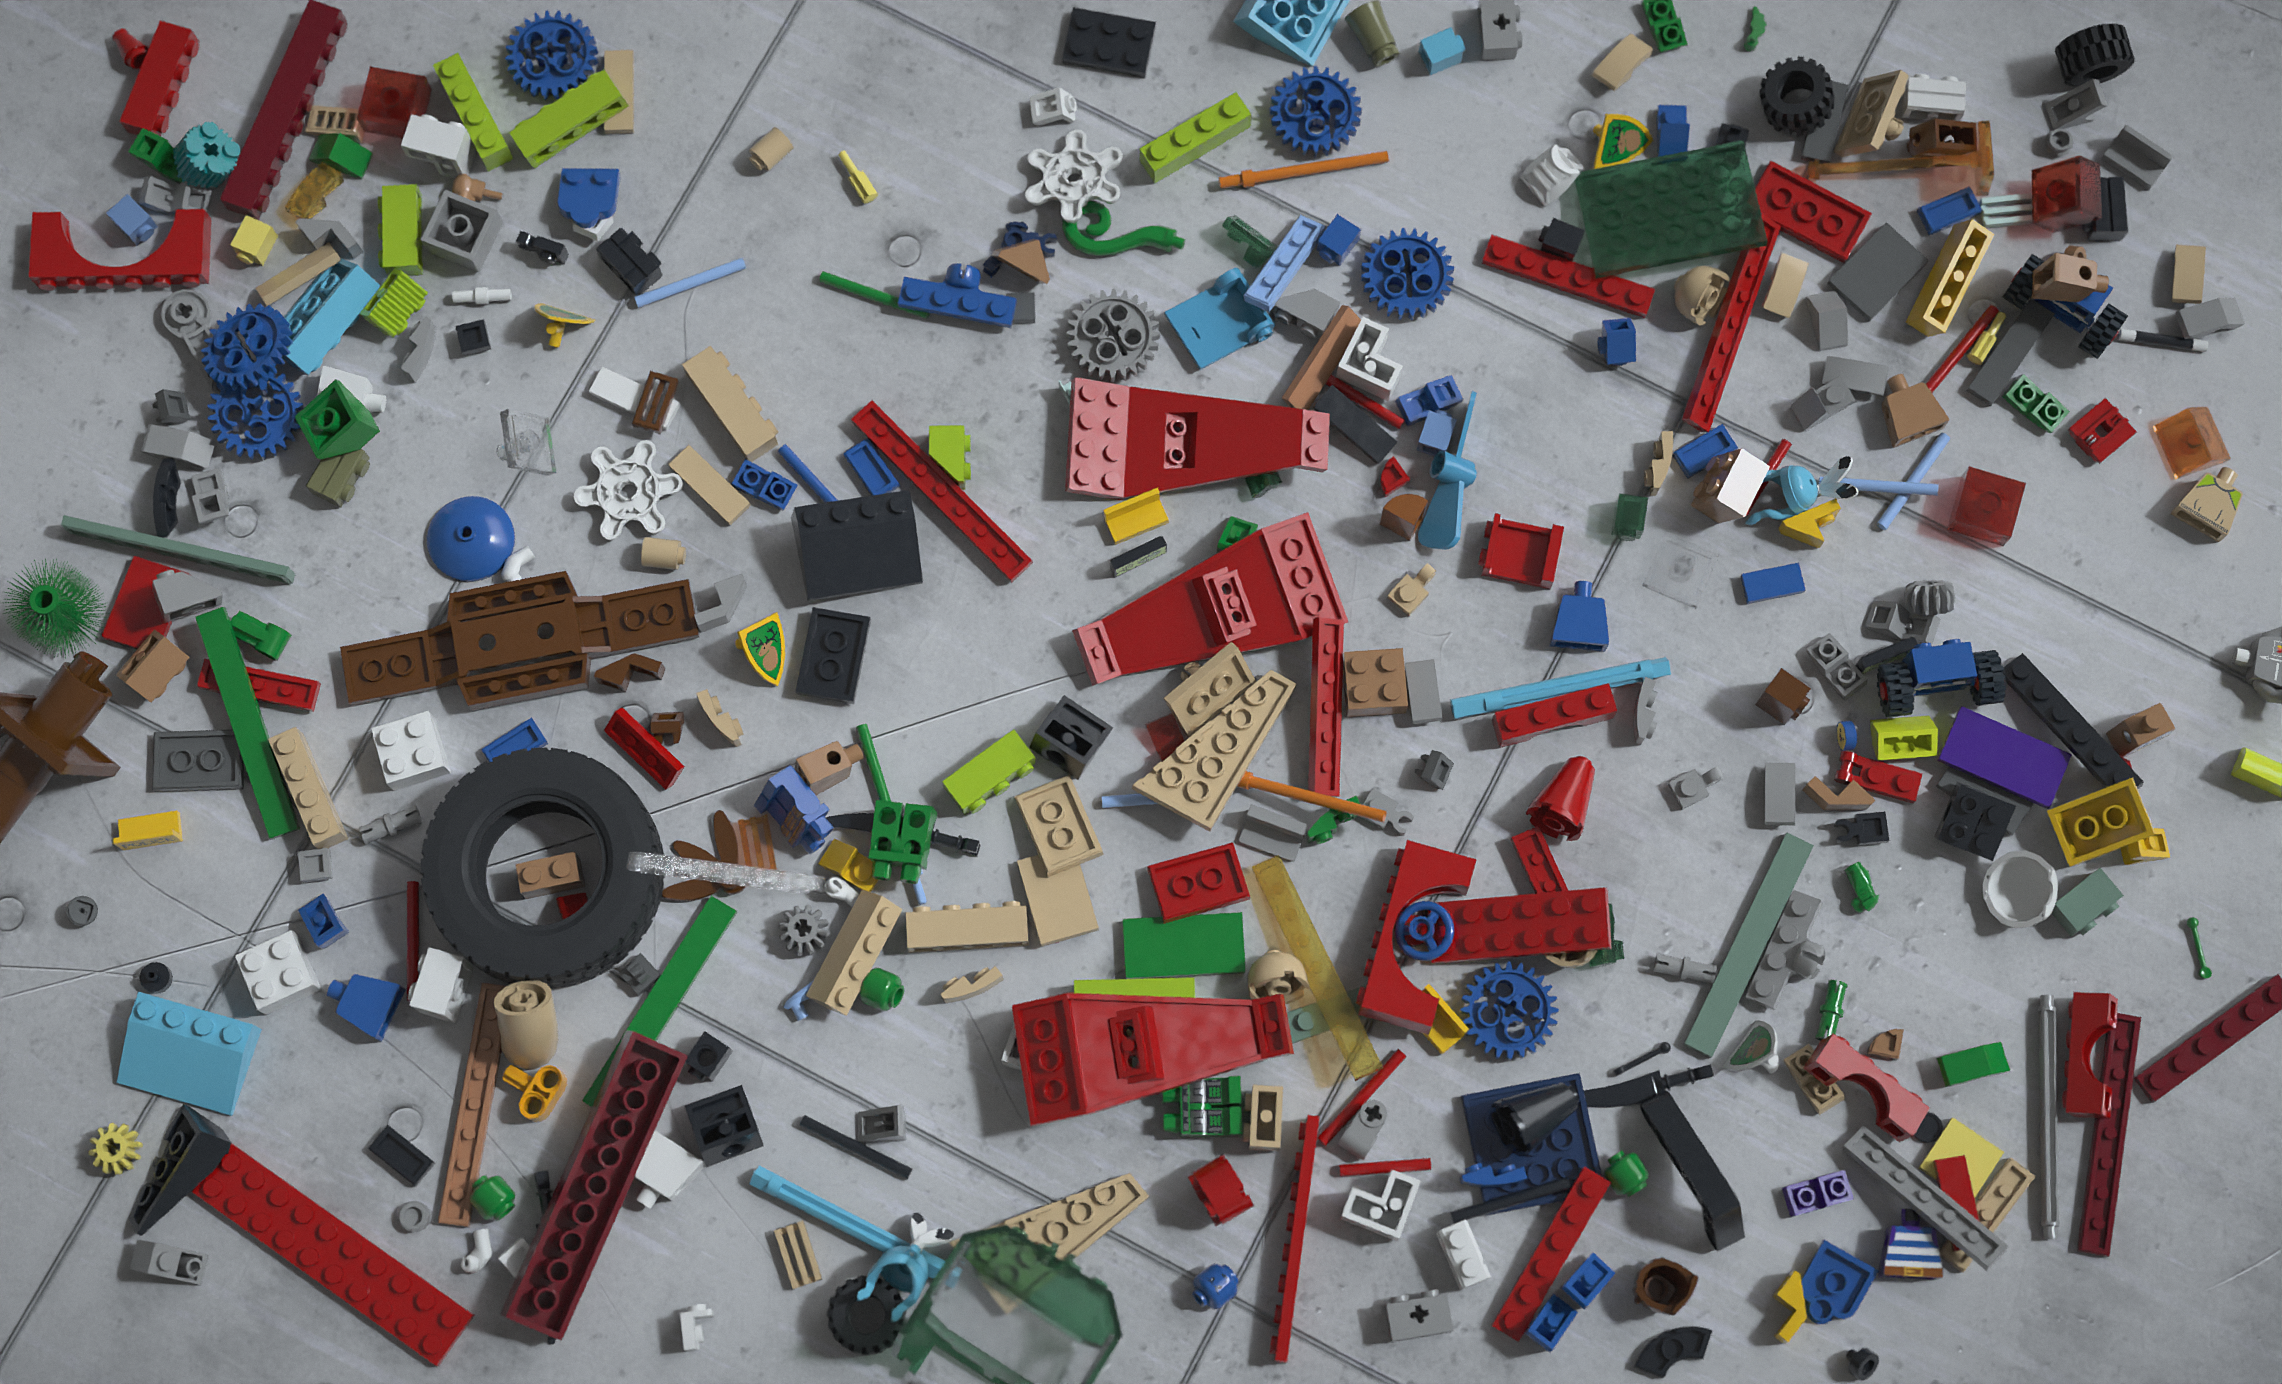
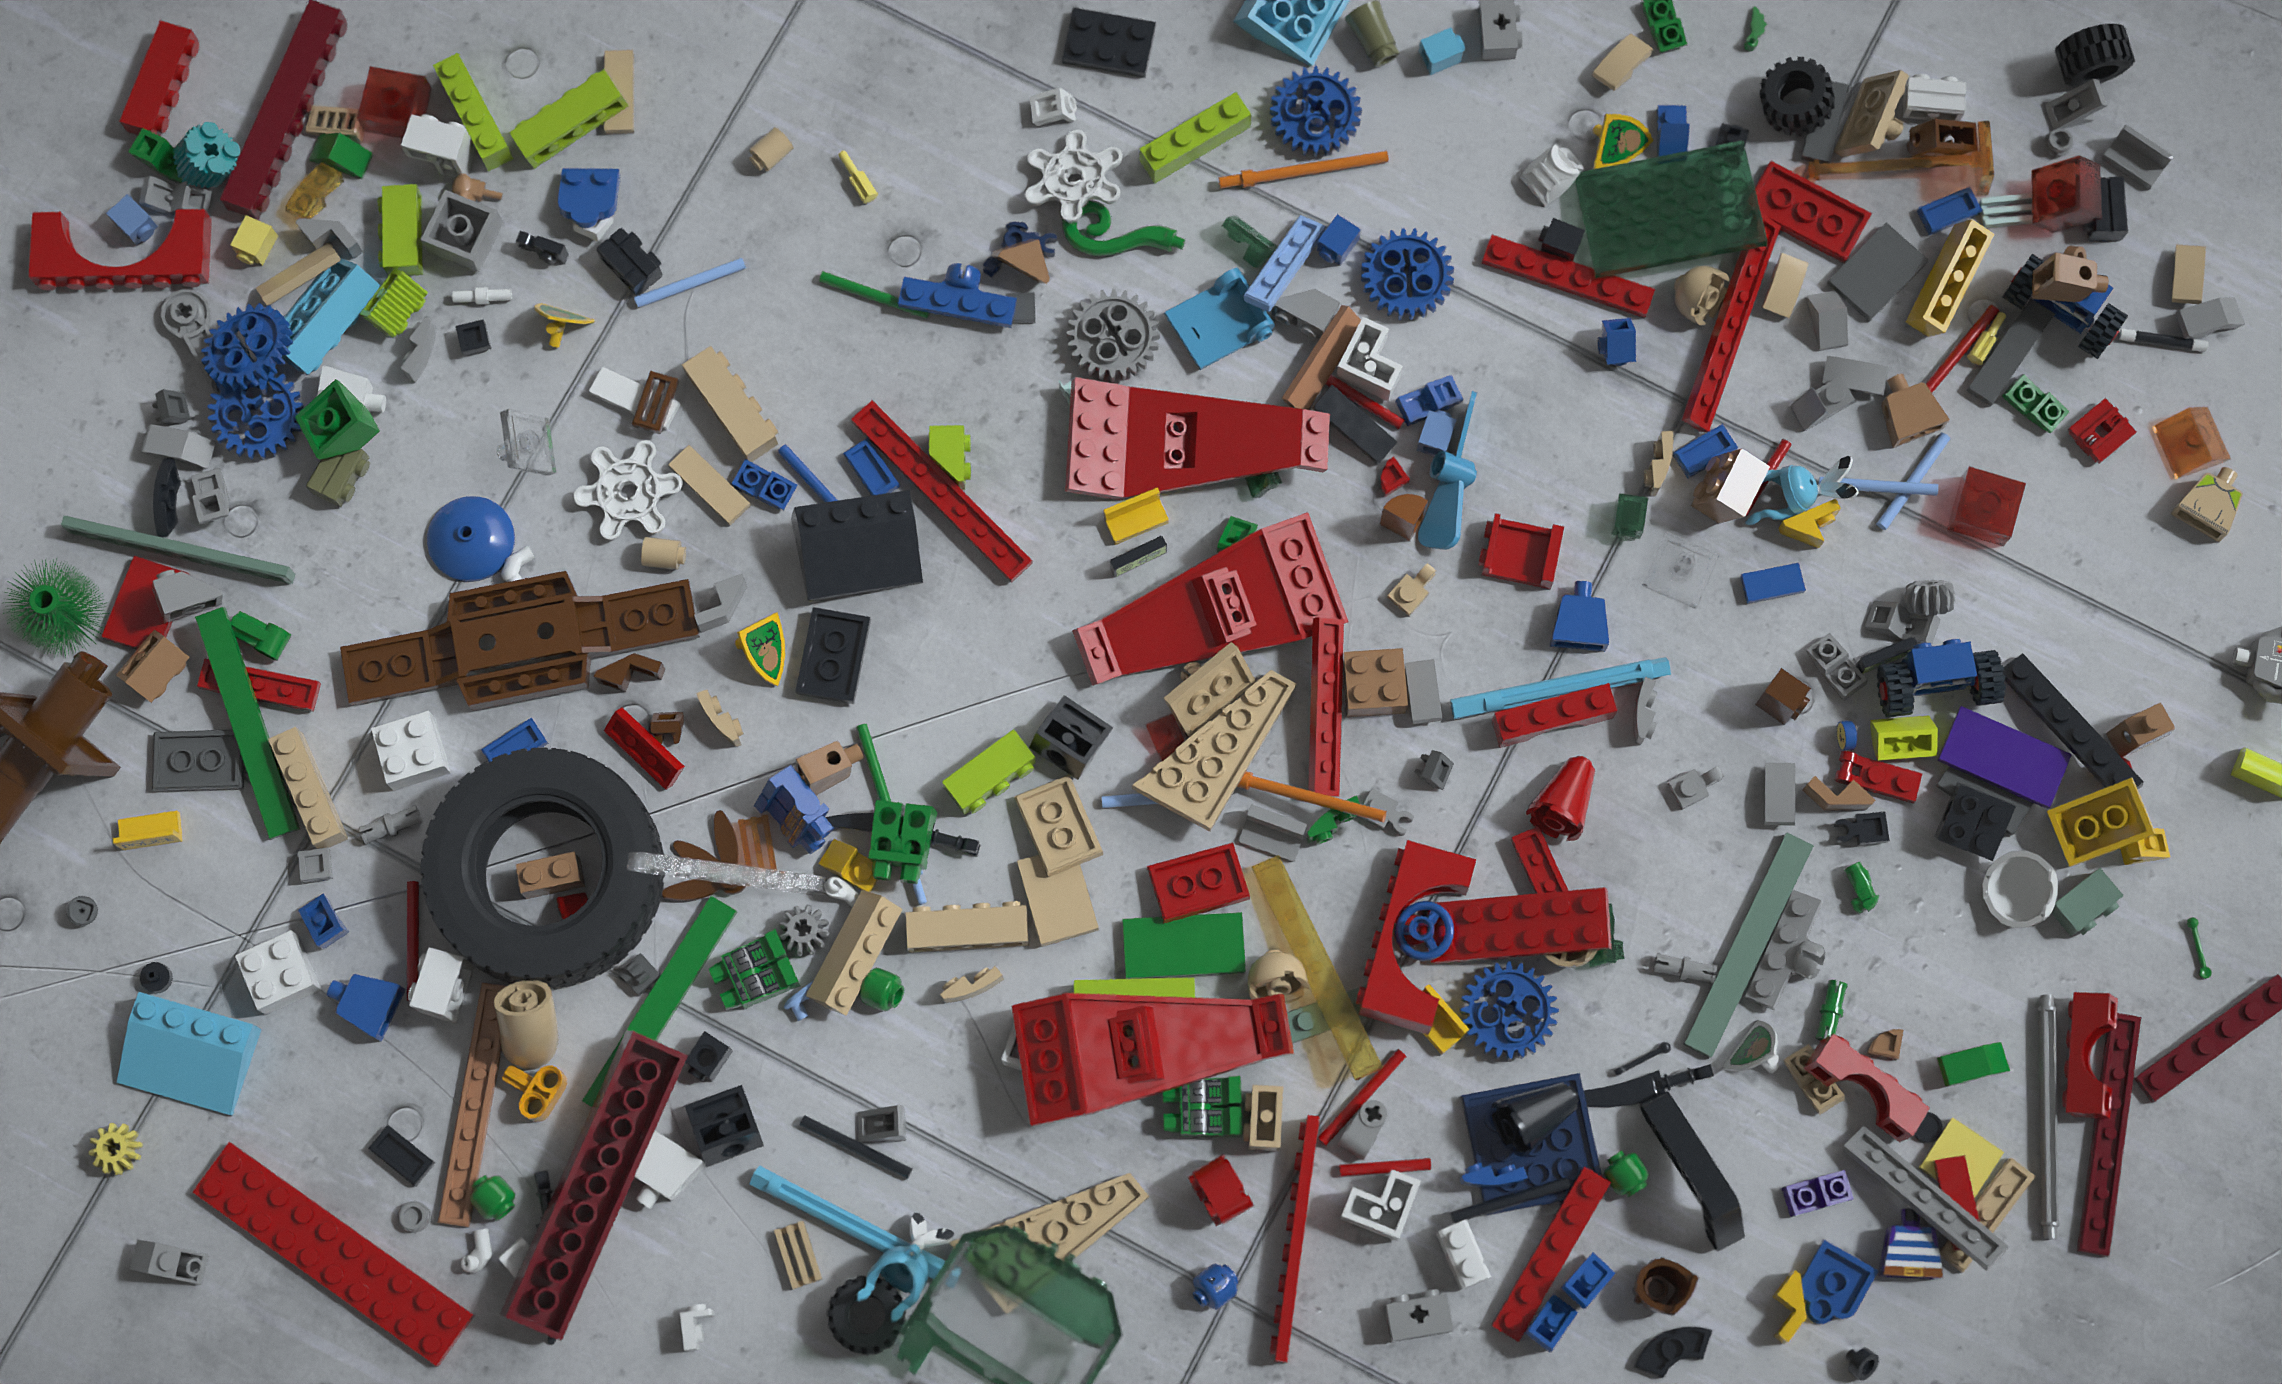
(130, 48): red cone -> none
(190, 1156): black wedge -> none
(551, 31): blue gear -> none
(756, 971): none -> green hips

